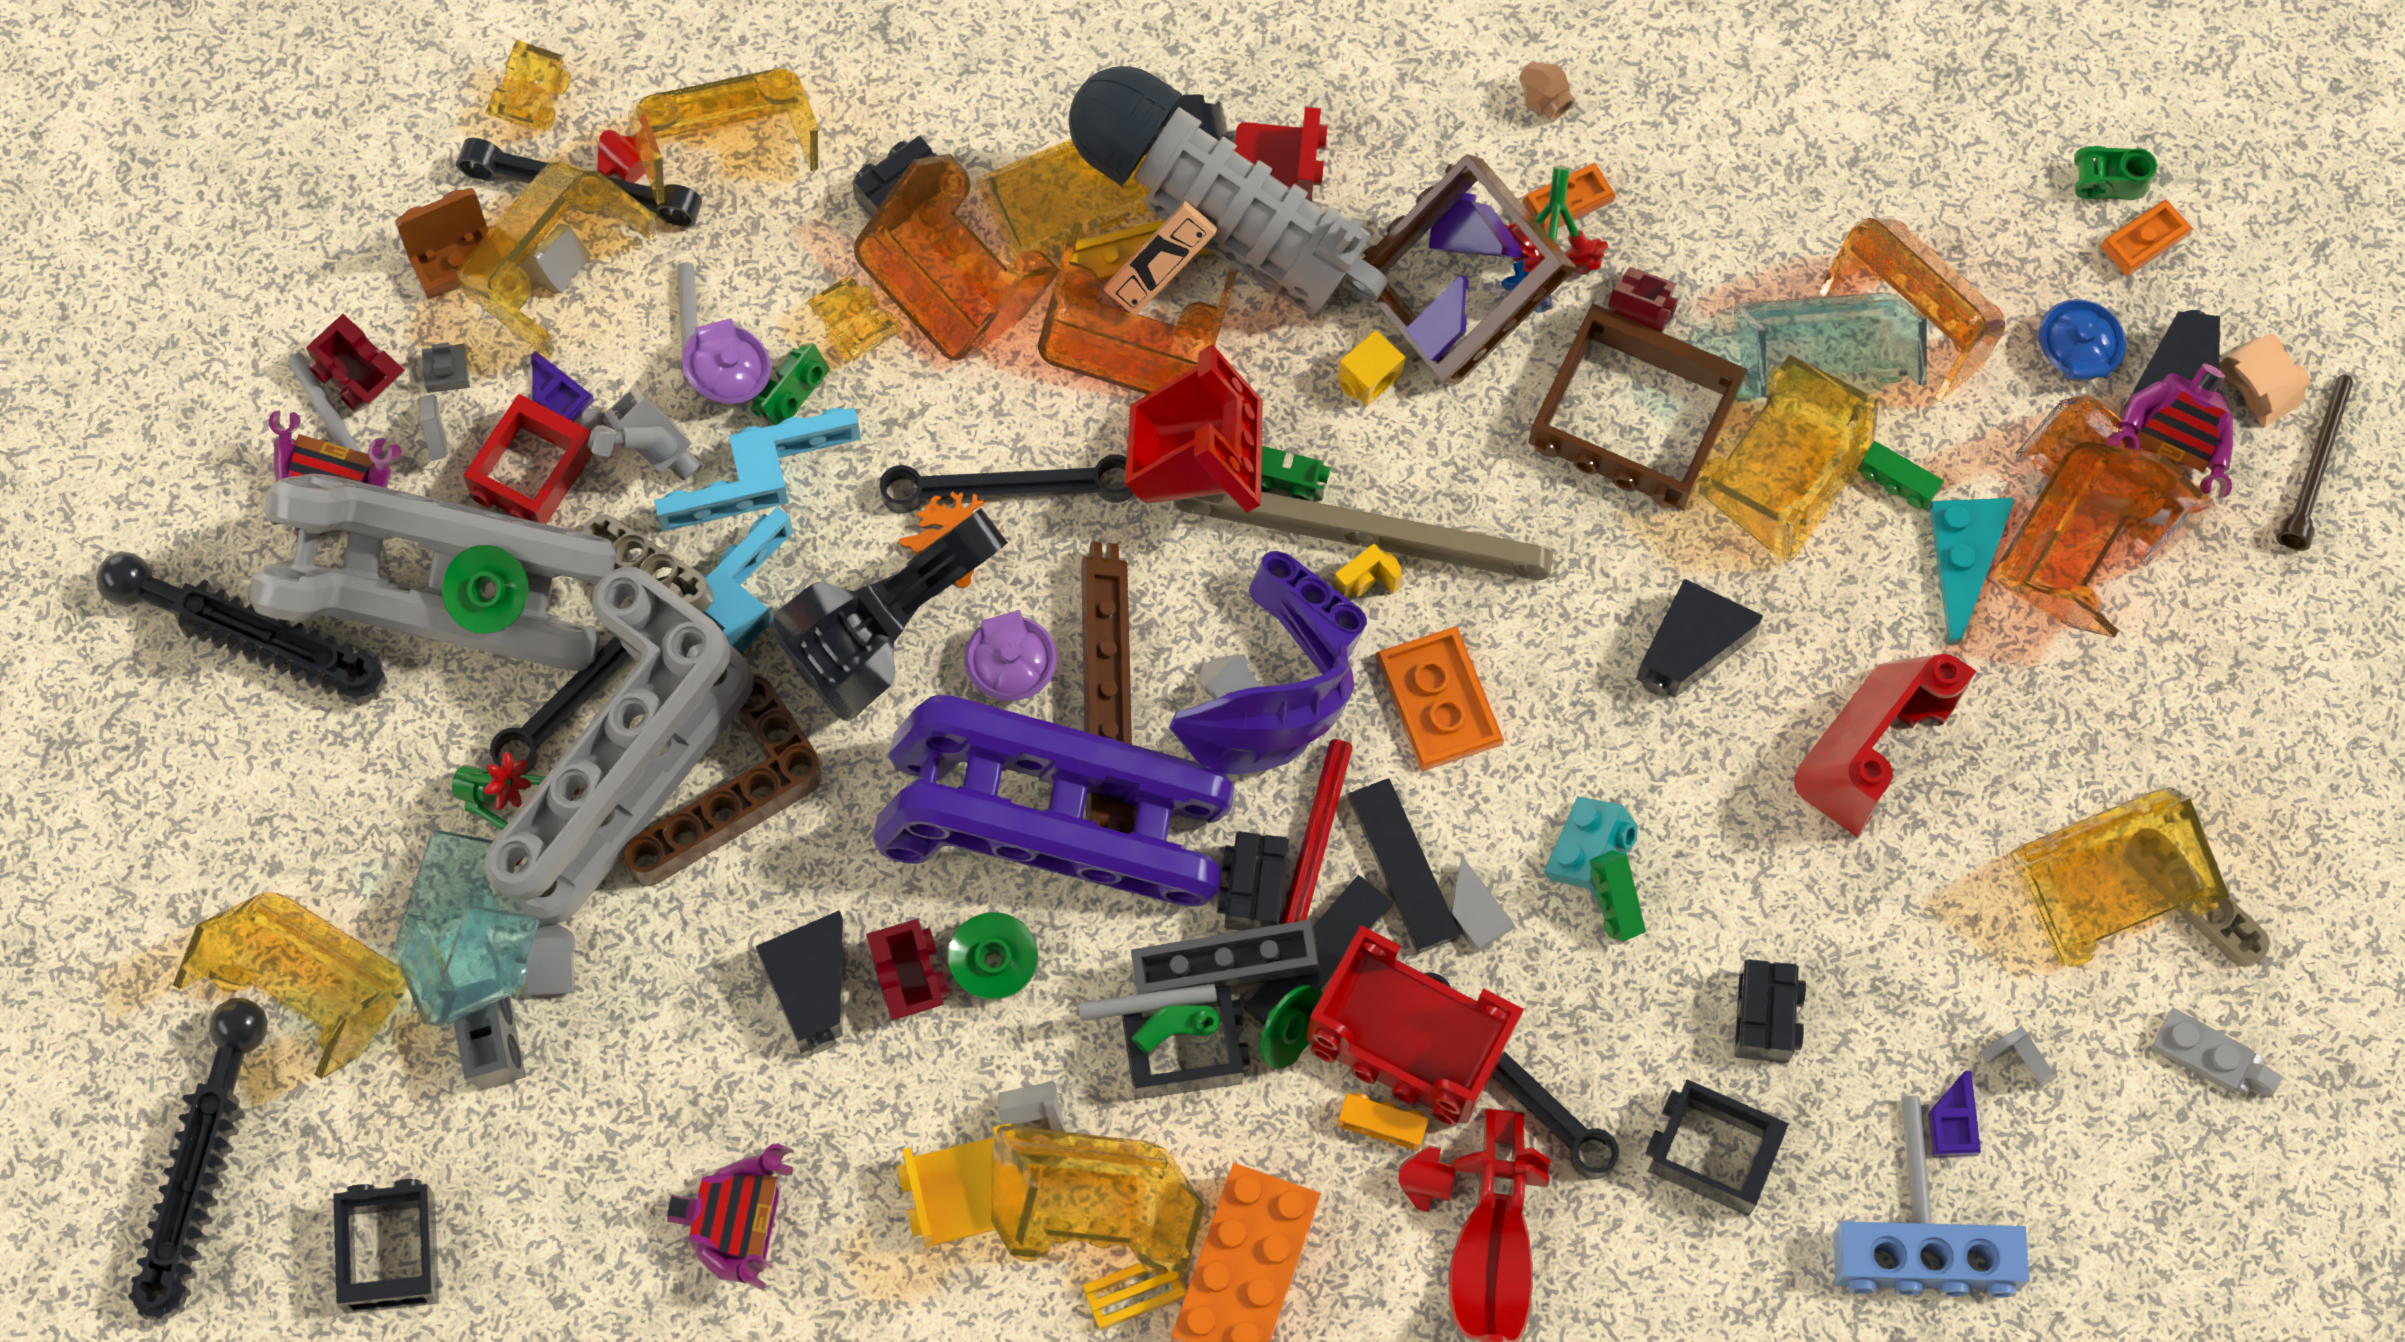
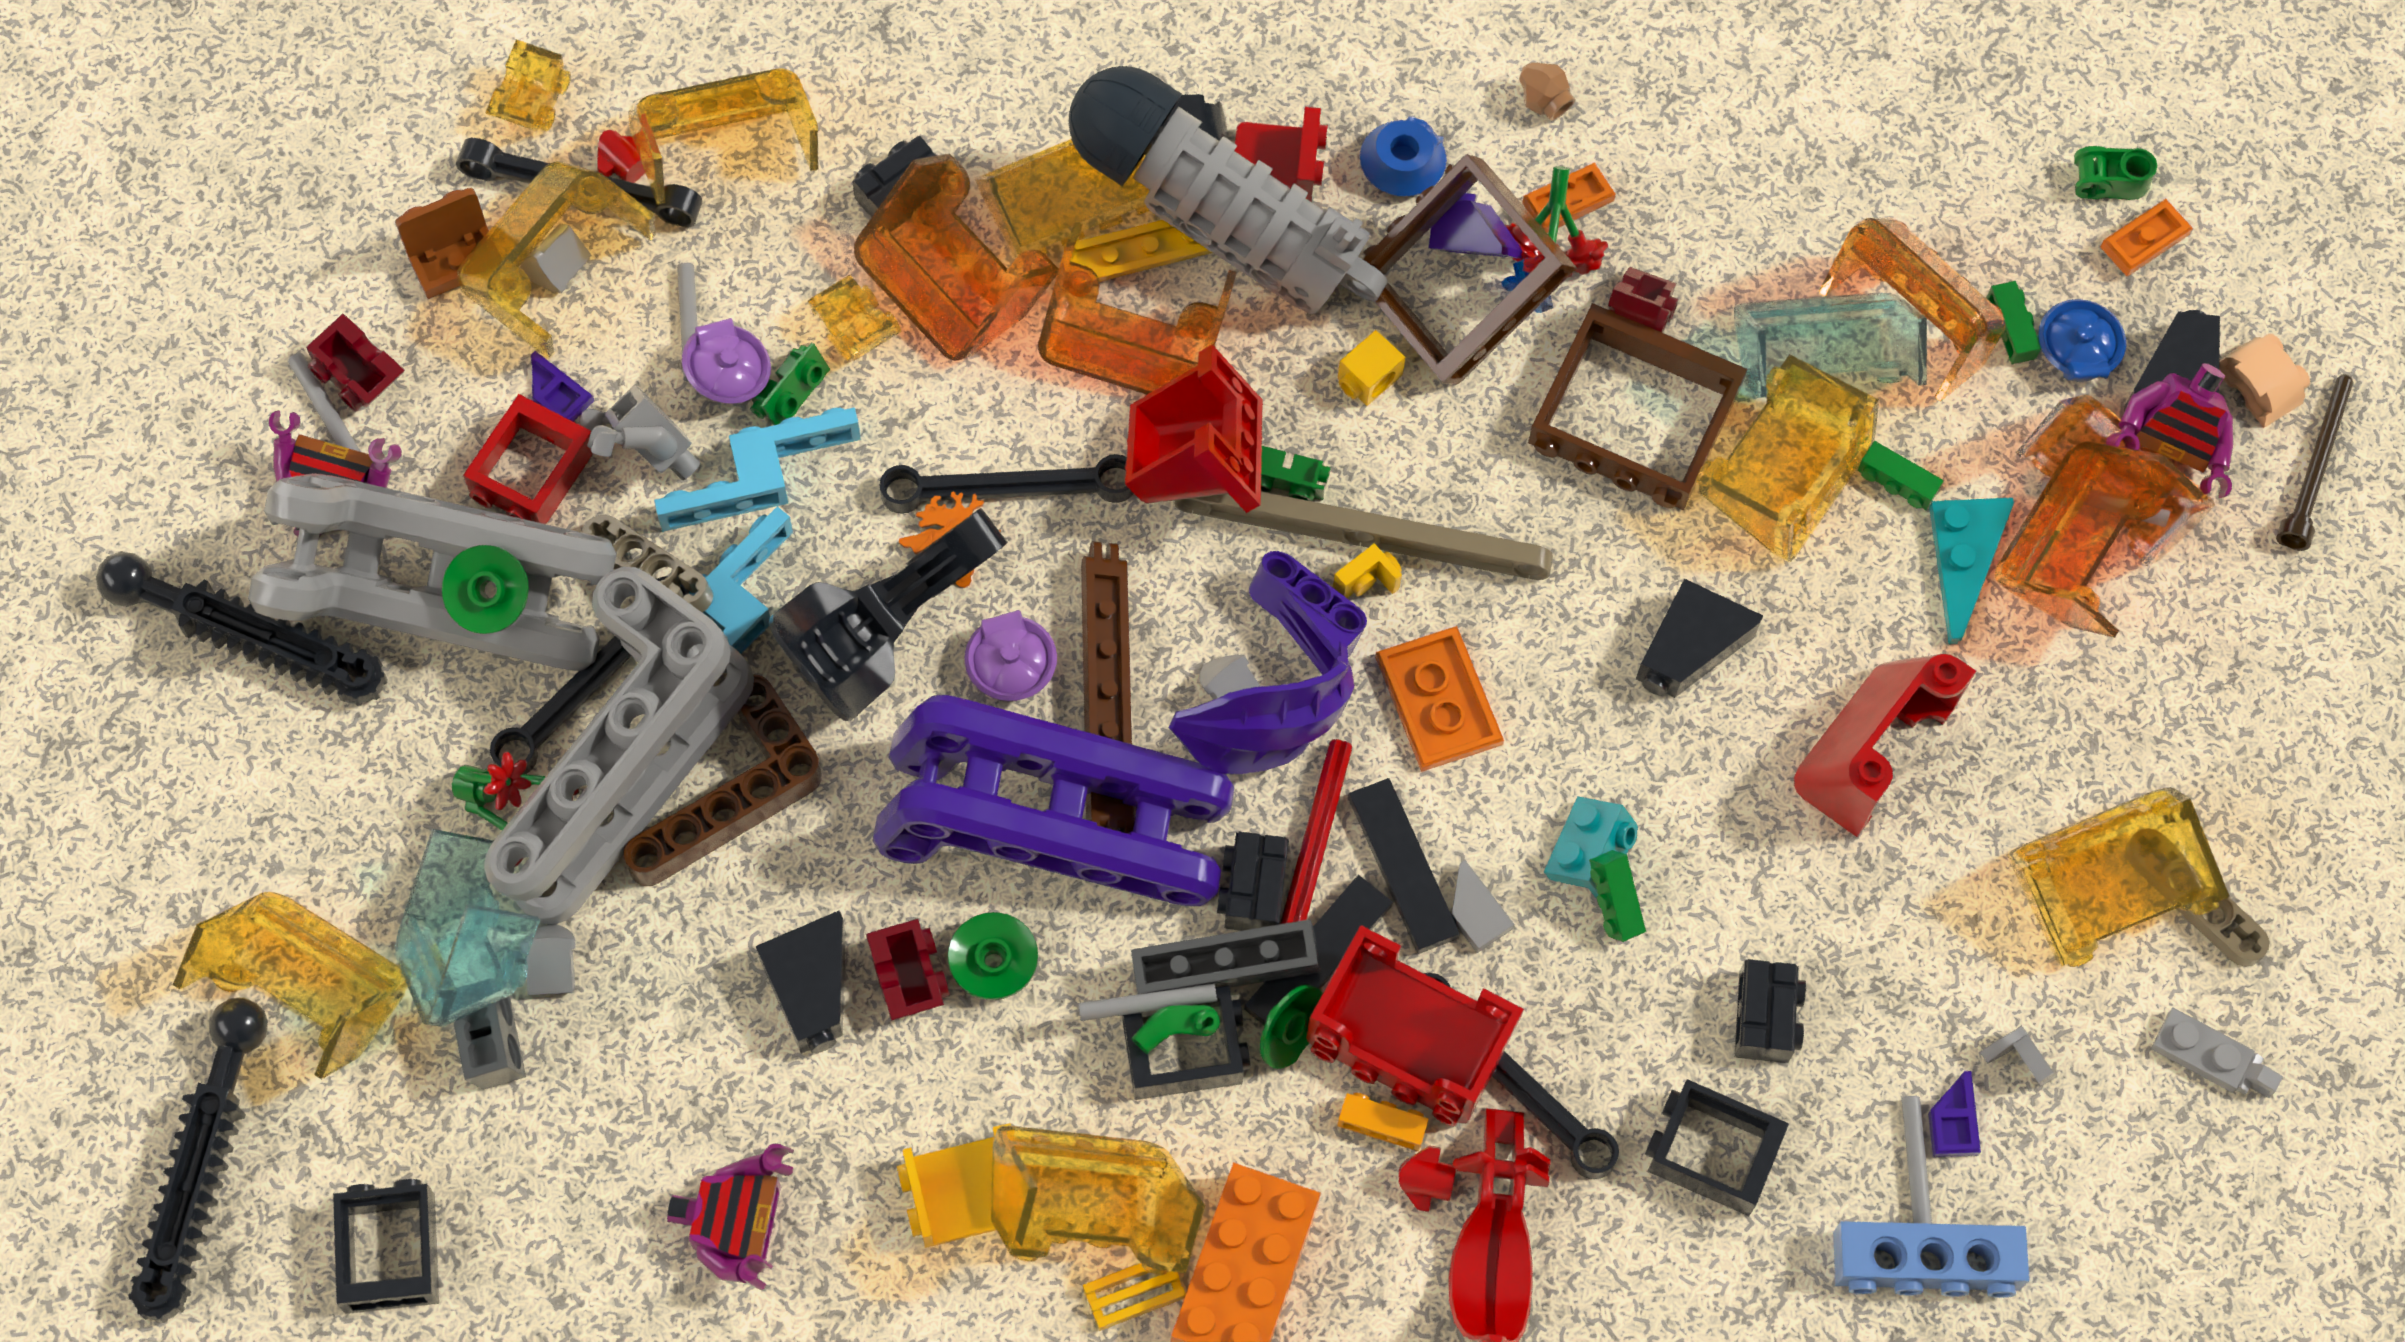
(433, 427): light grey tile -> none
(445, 367): dark grey tile -> none
(1032, 1104): light grey tile -> none
(1160, 258): light nougat tile -> none
(1403, 157): none -> blue piece
(1442, 321): tile -> none
(2019, 334): none -> green piece

